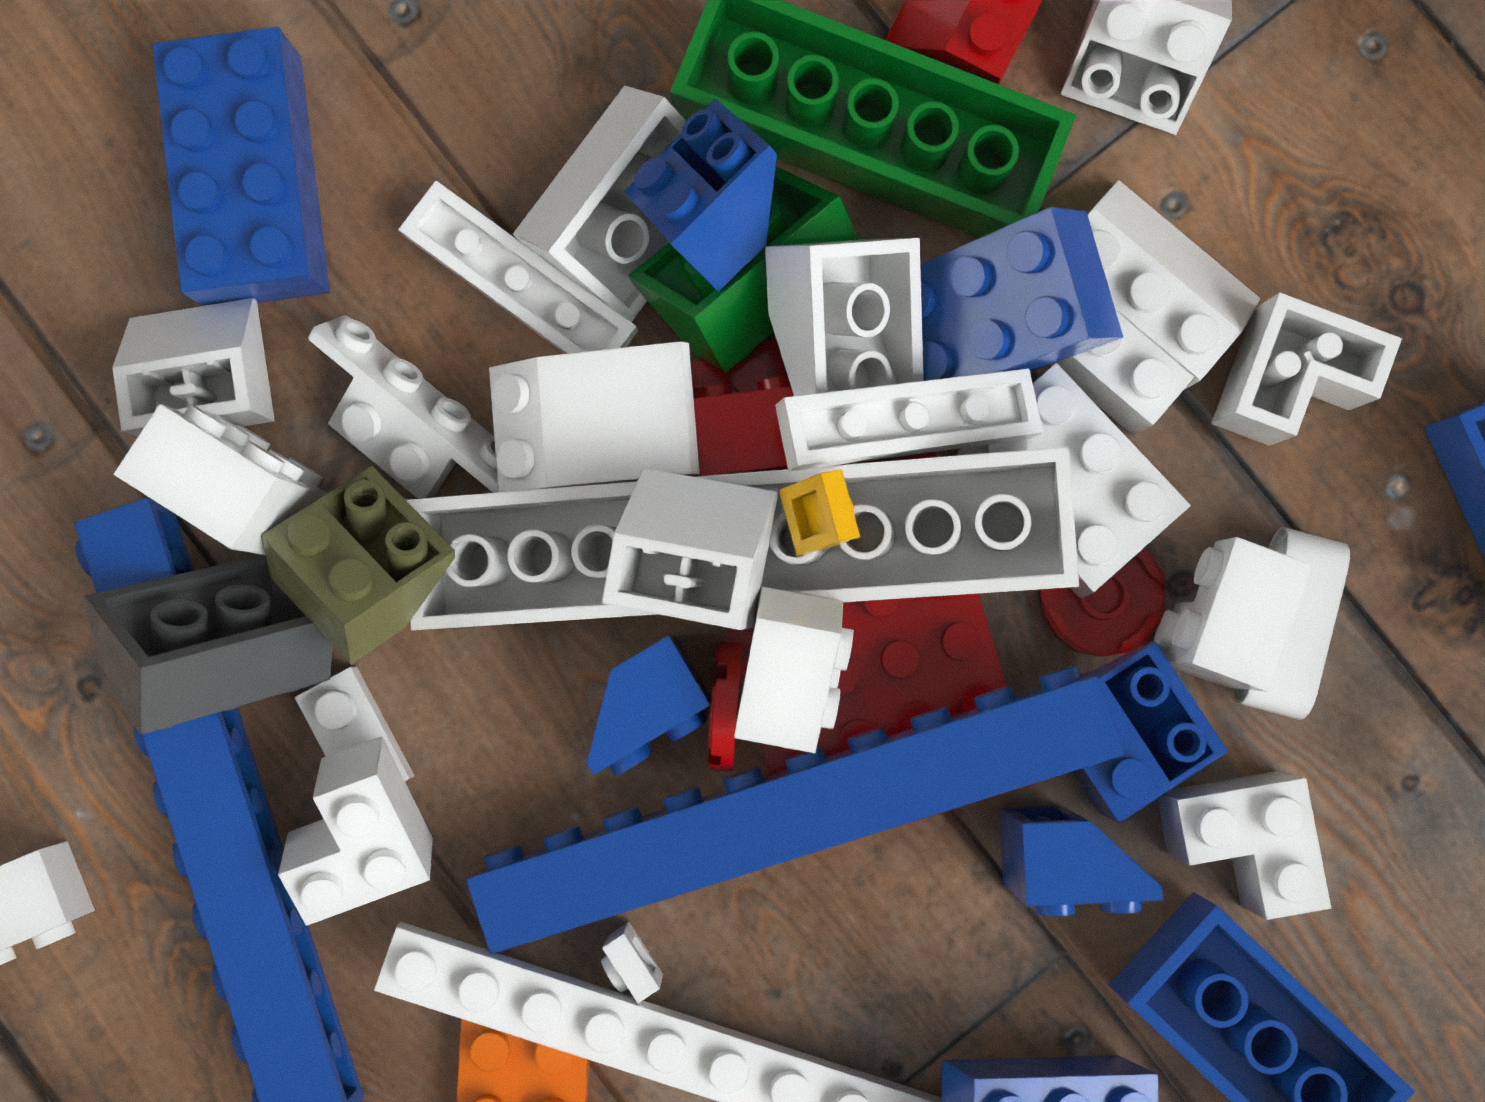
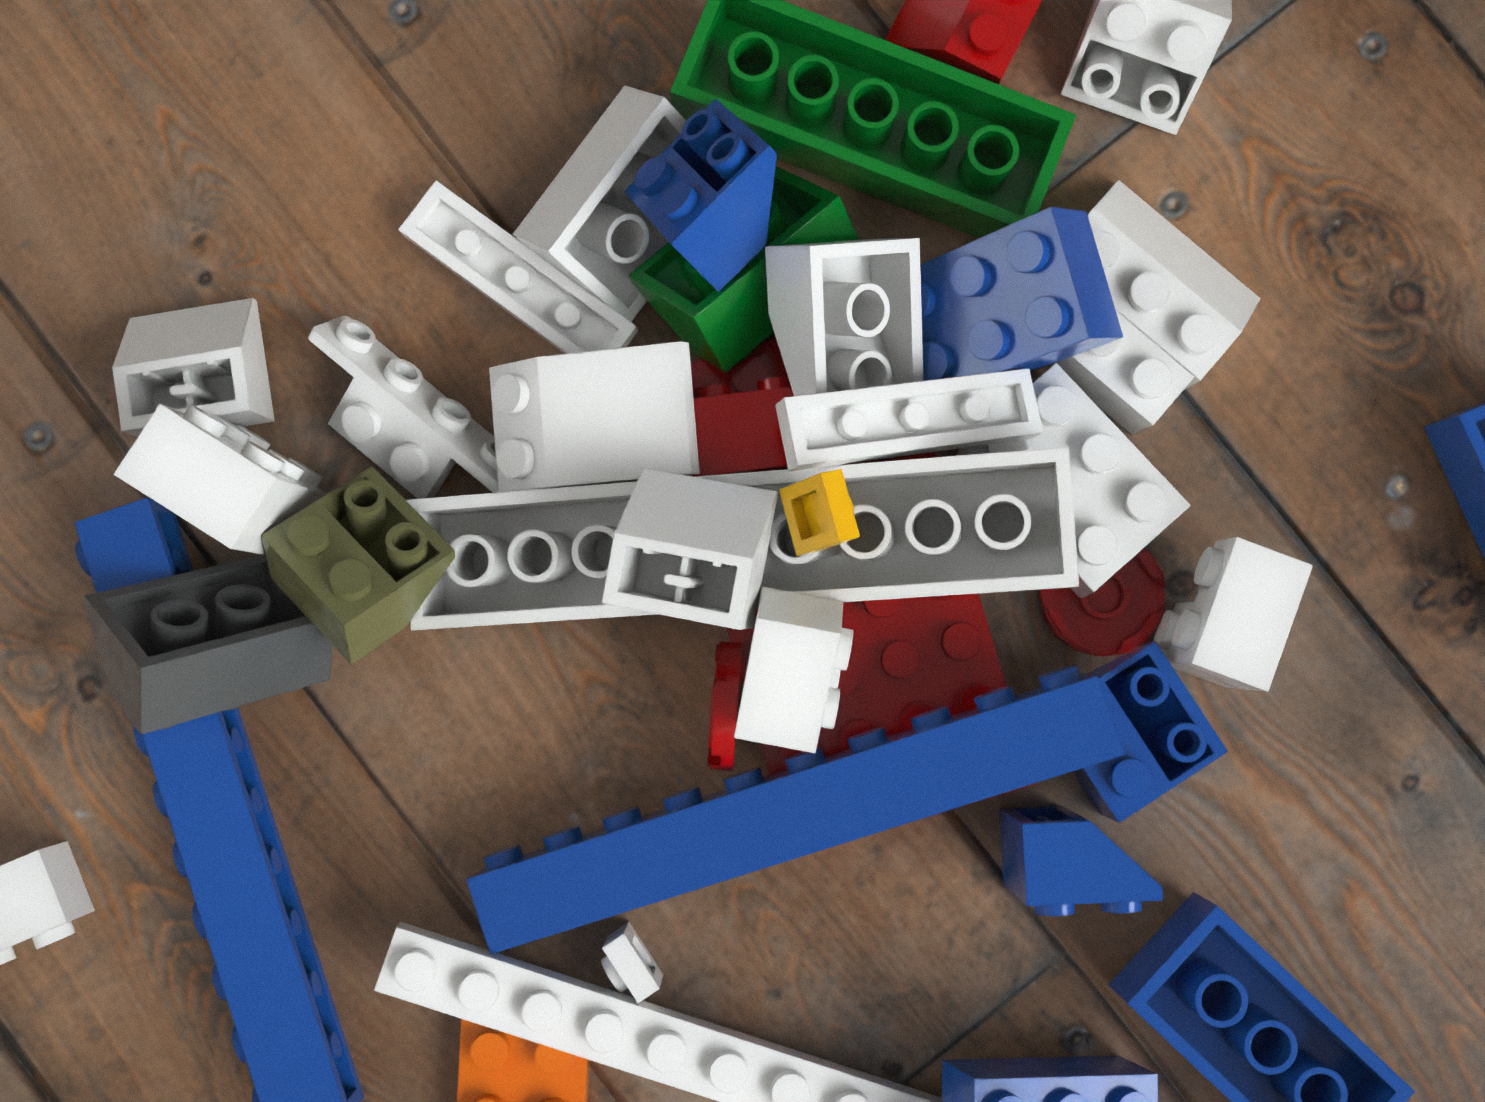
(240, 167): blue brick -> none
(346, 715): white plate -> none
(365, 843): white brick -> none
(644, 699): blue slope -> none
(1264, 828): white brick -> none
(1296, 354): white brick -> none
(1307, 645): white beam -> none

